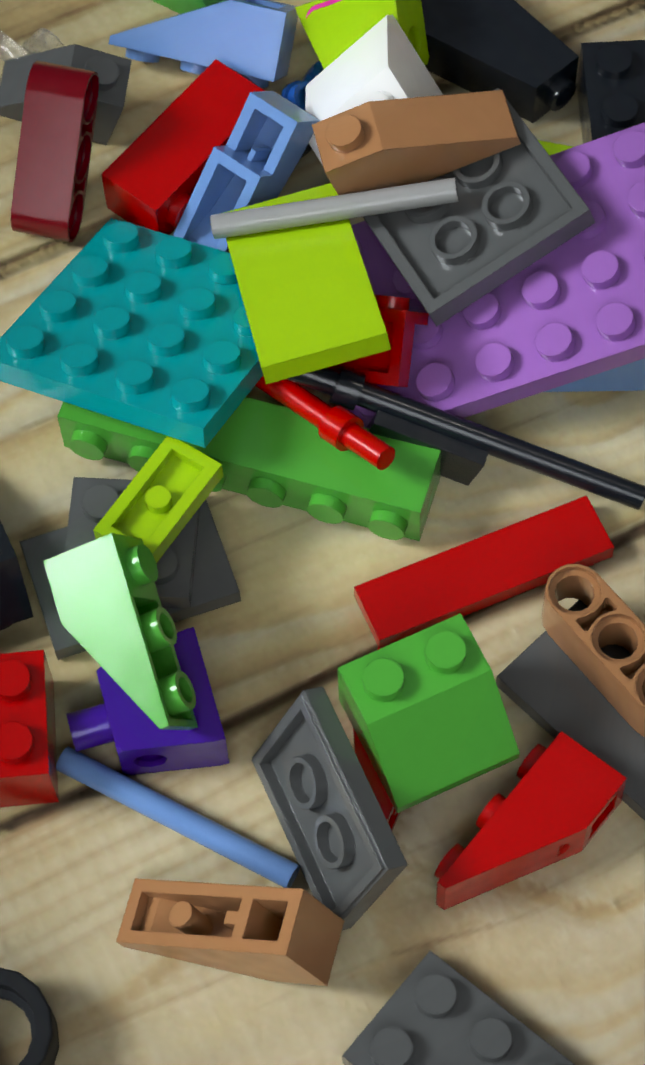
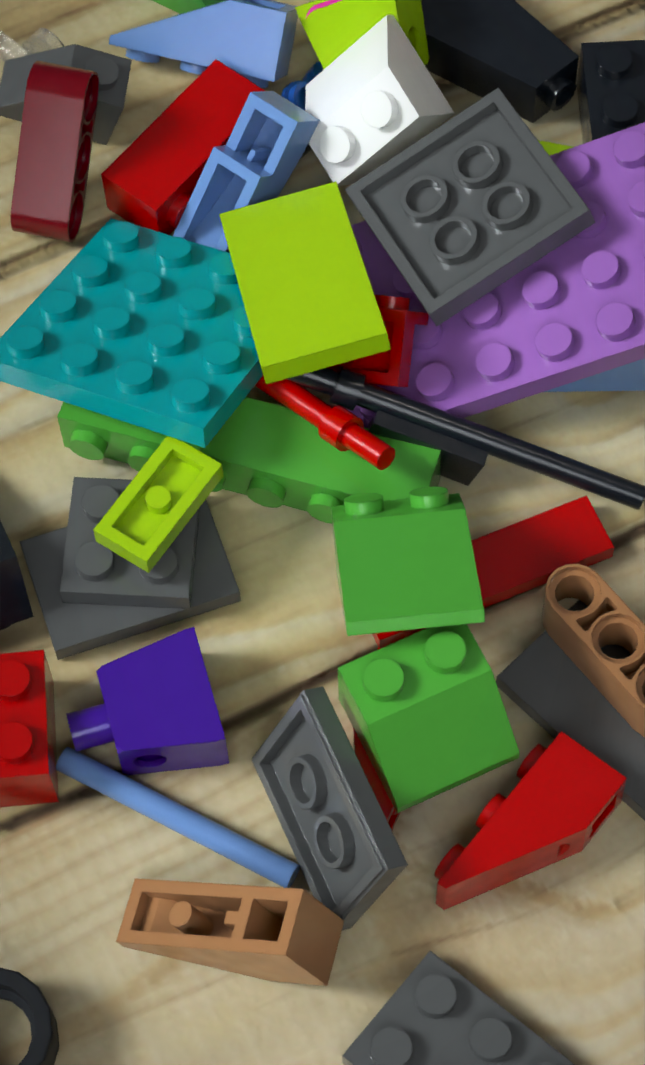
(115, 613): slope -> none
(334, 208): light grey bar -> none
(405, 562): none -> bright green slope
(412, 139): medium nougat slope -> none

